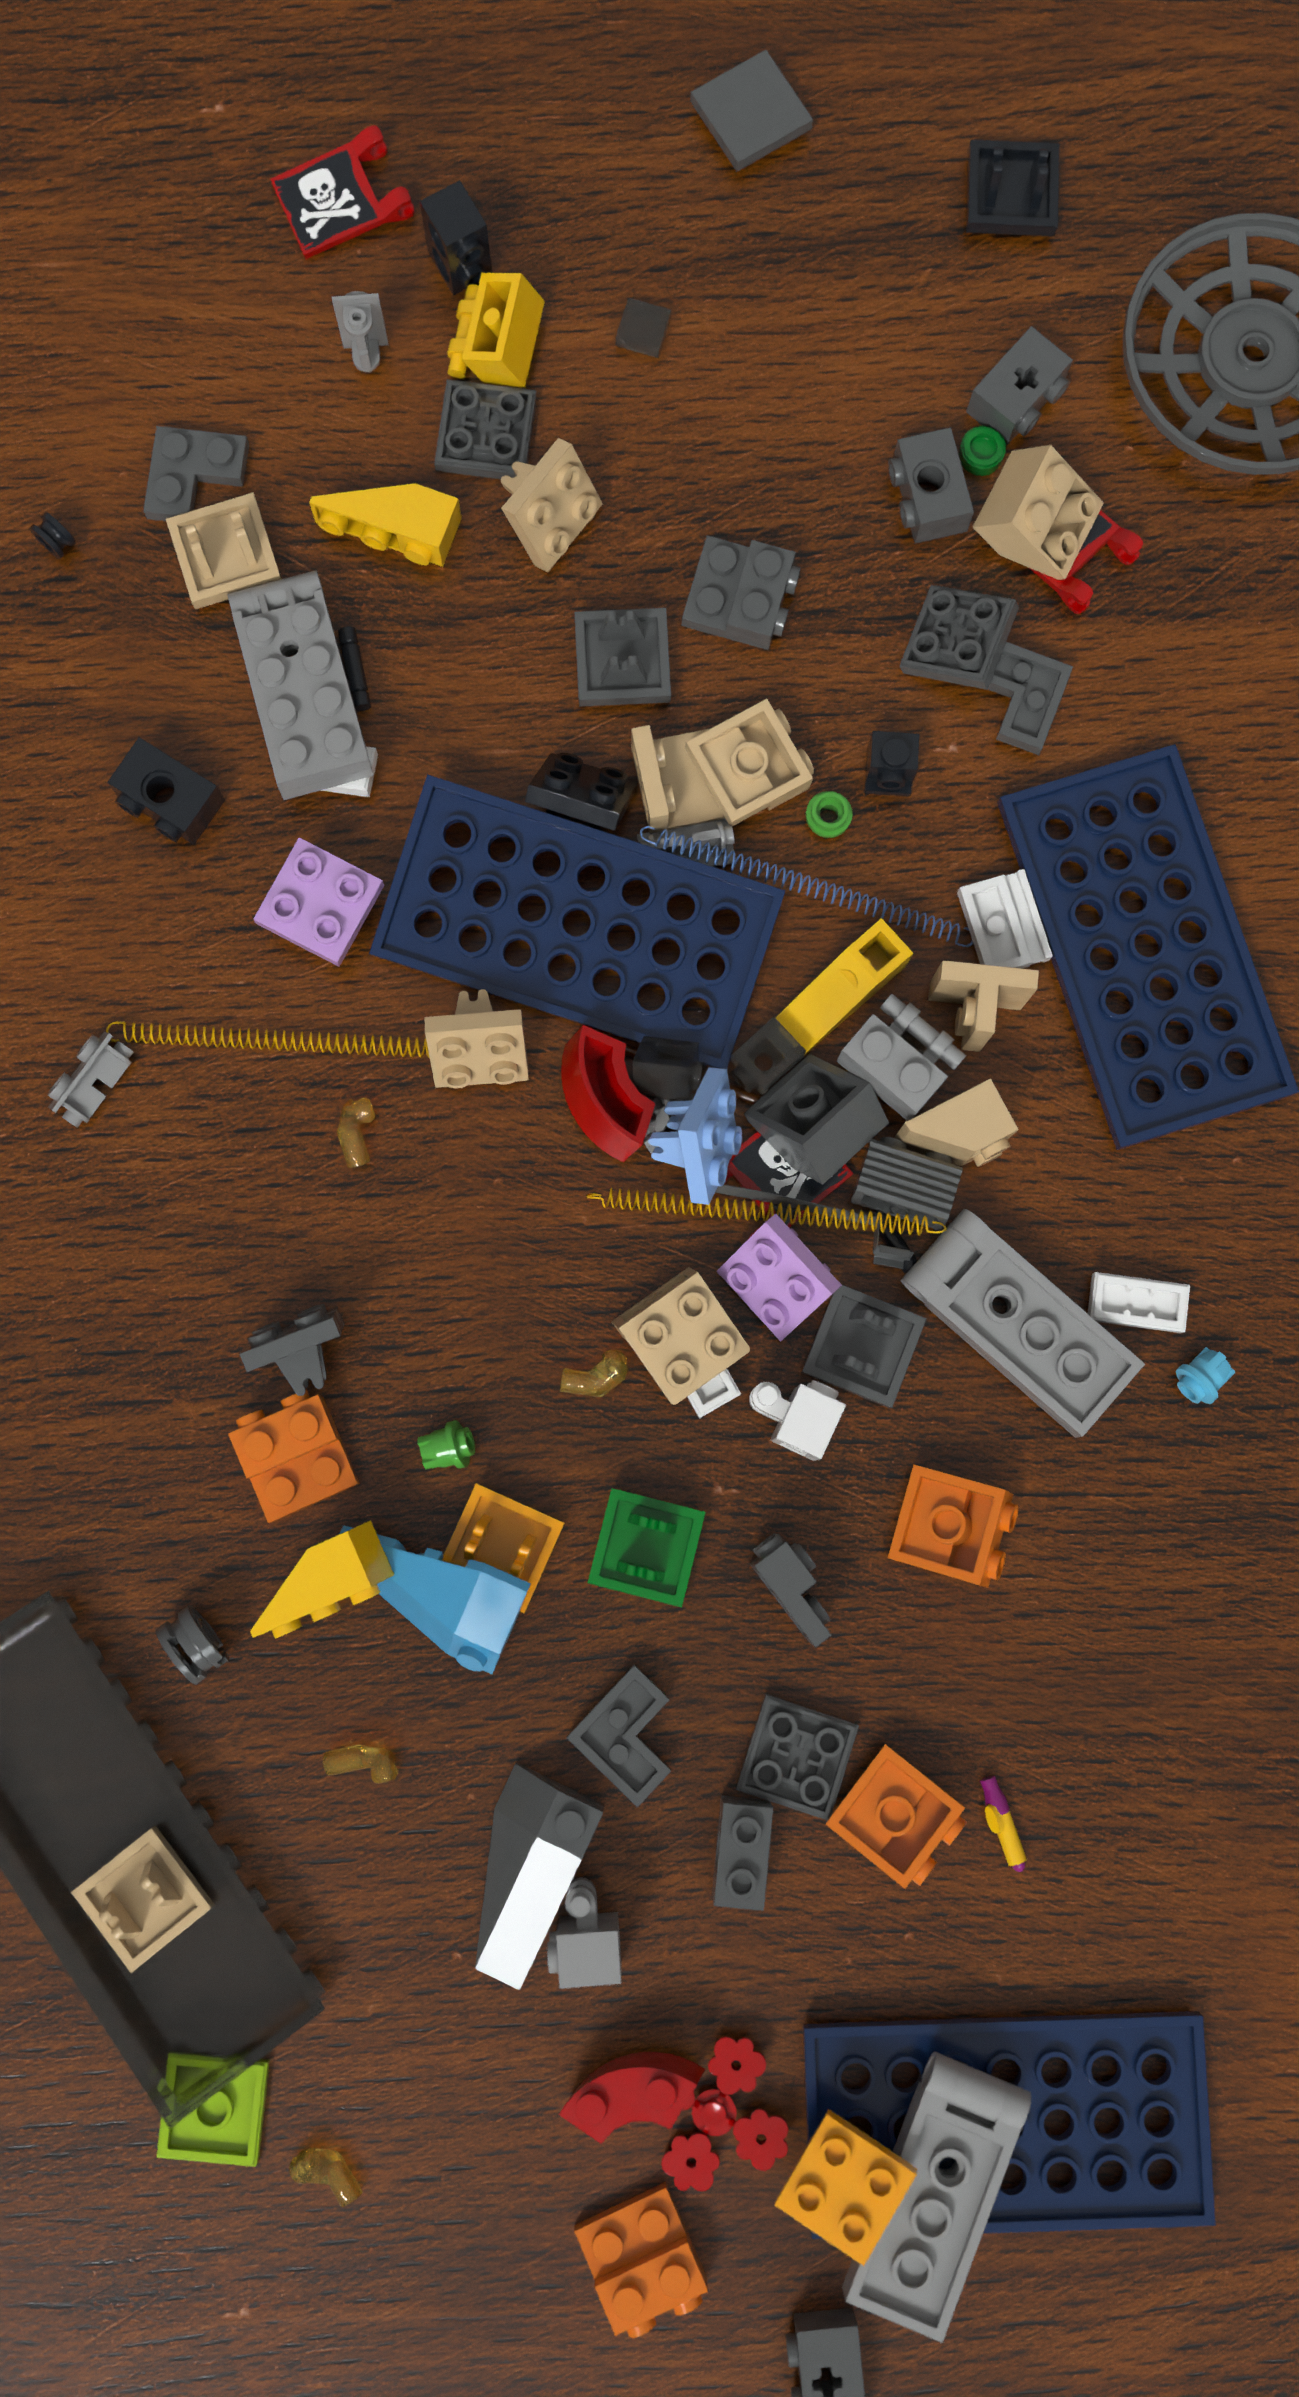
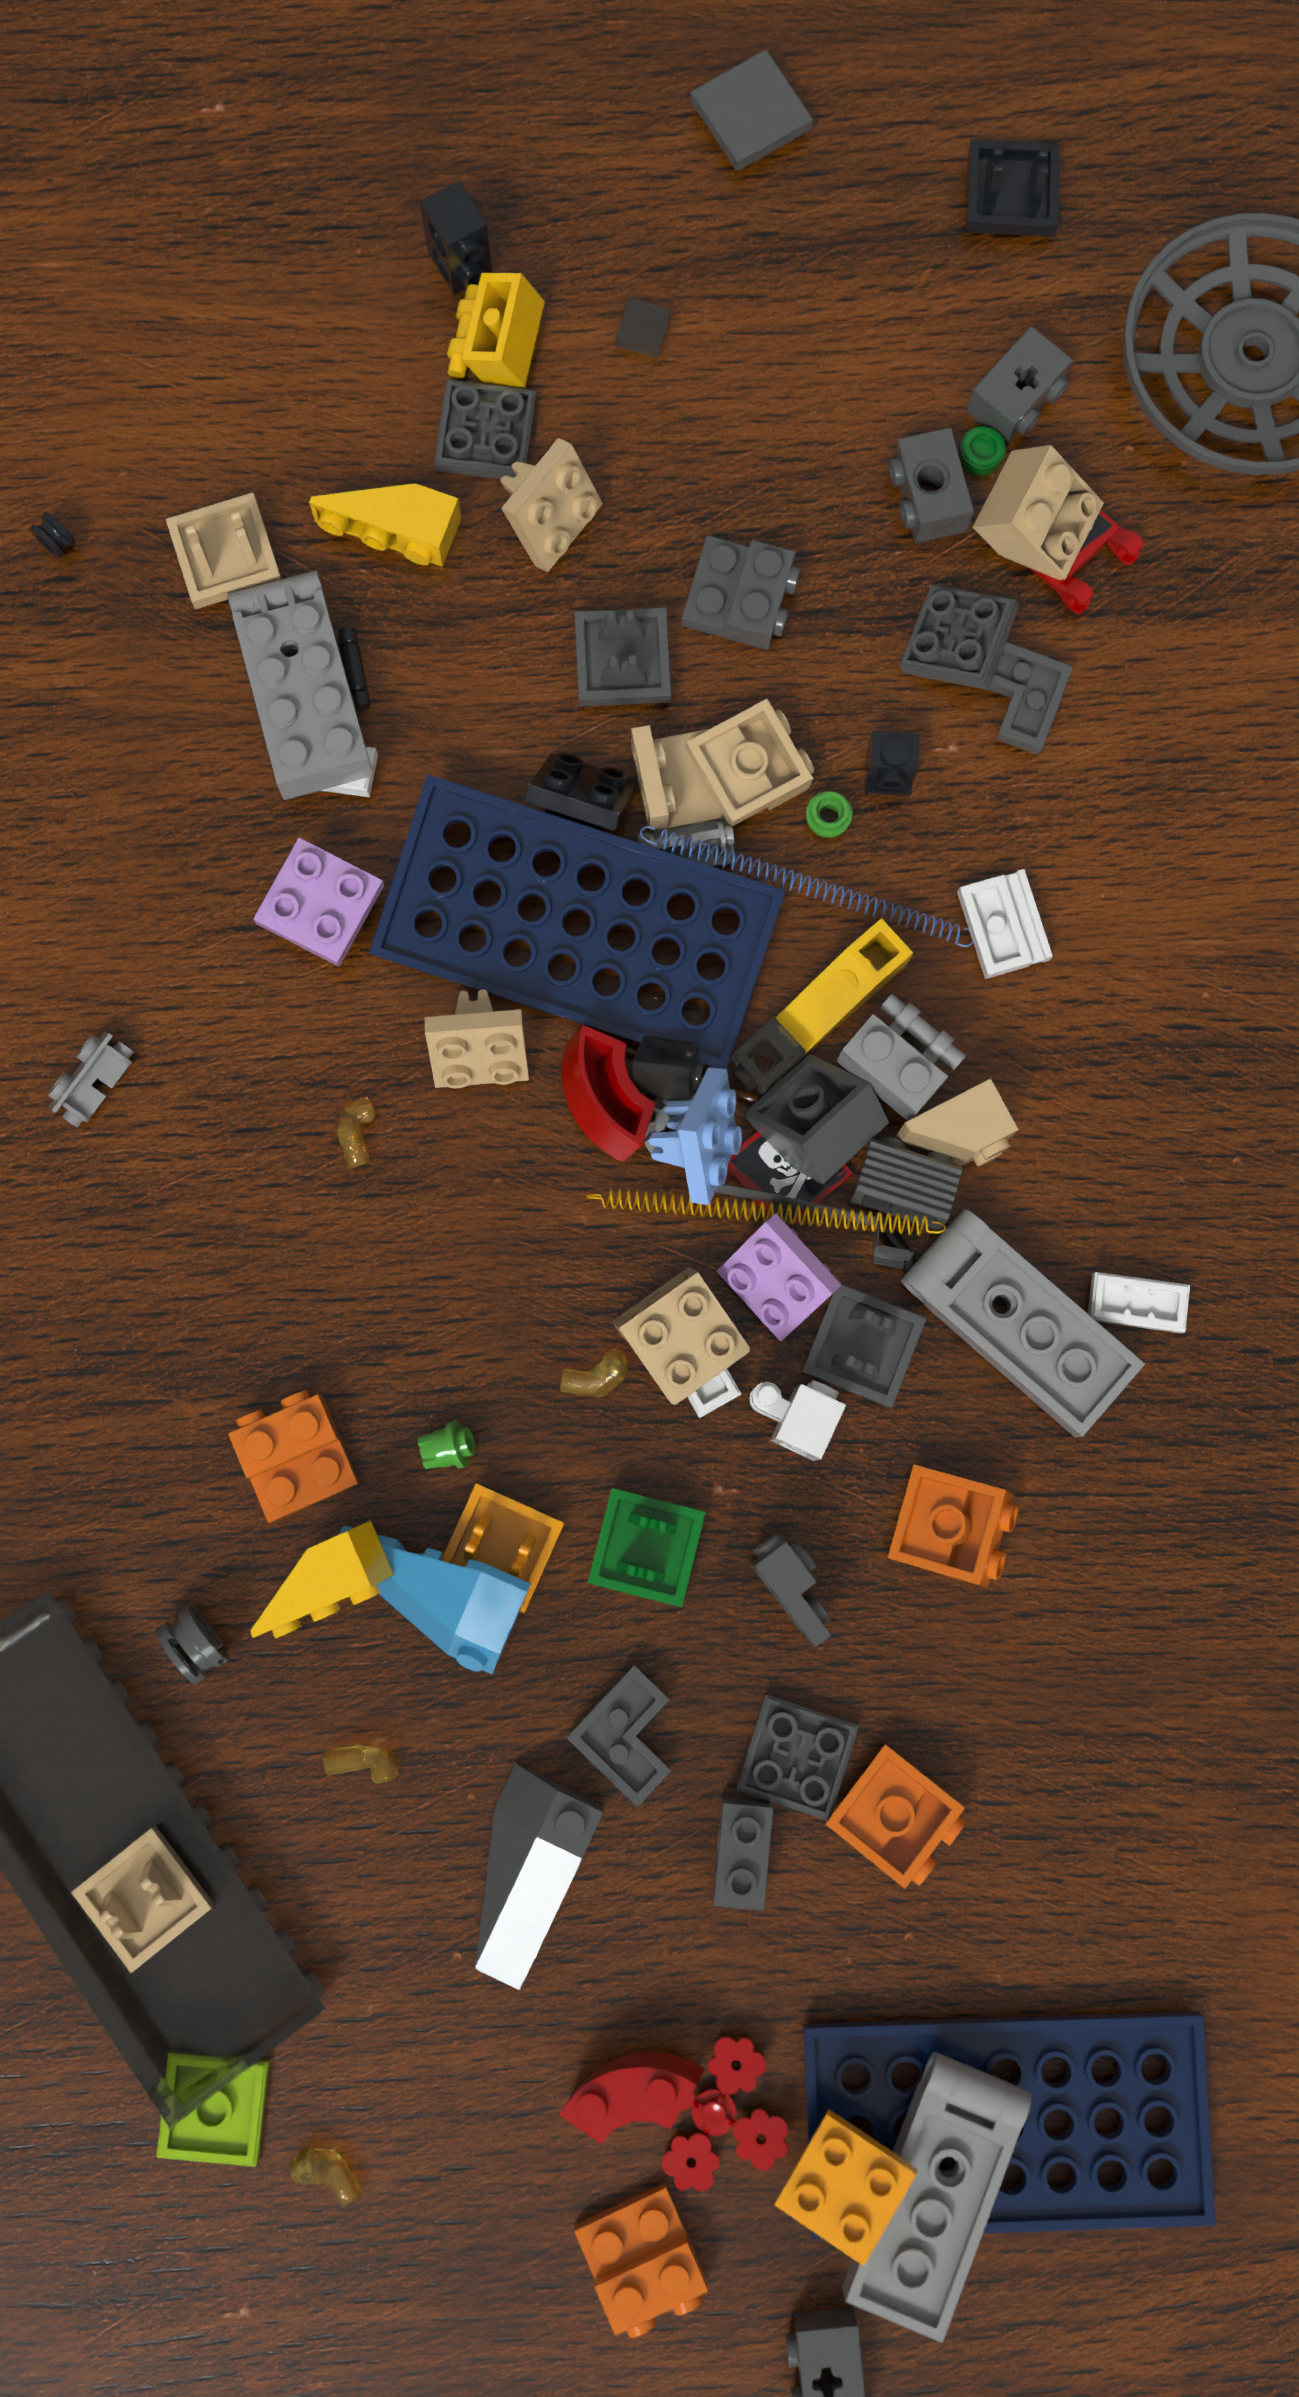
(148, 771): black brick -> none
(183, 460): dark grey plate -> none
(275, 1041): yellow piece -> none
(296, 1346): dark grey plate -> none
(332, 198): flag -> none
(361, 327): light grey hinge -> none
(586, 1943): light grey brick -> none
(981, 992): tan bracket -> none
(1001, 1822): yellow piece -> none
(1204, 1376): medium azure hose -> none
(1205, 904): dark blue piece -> none

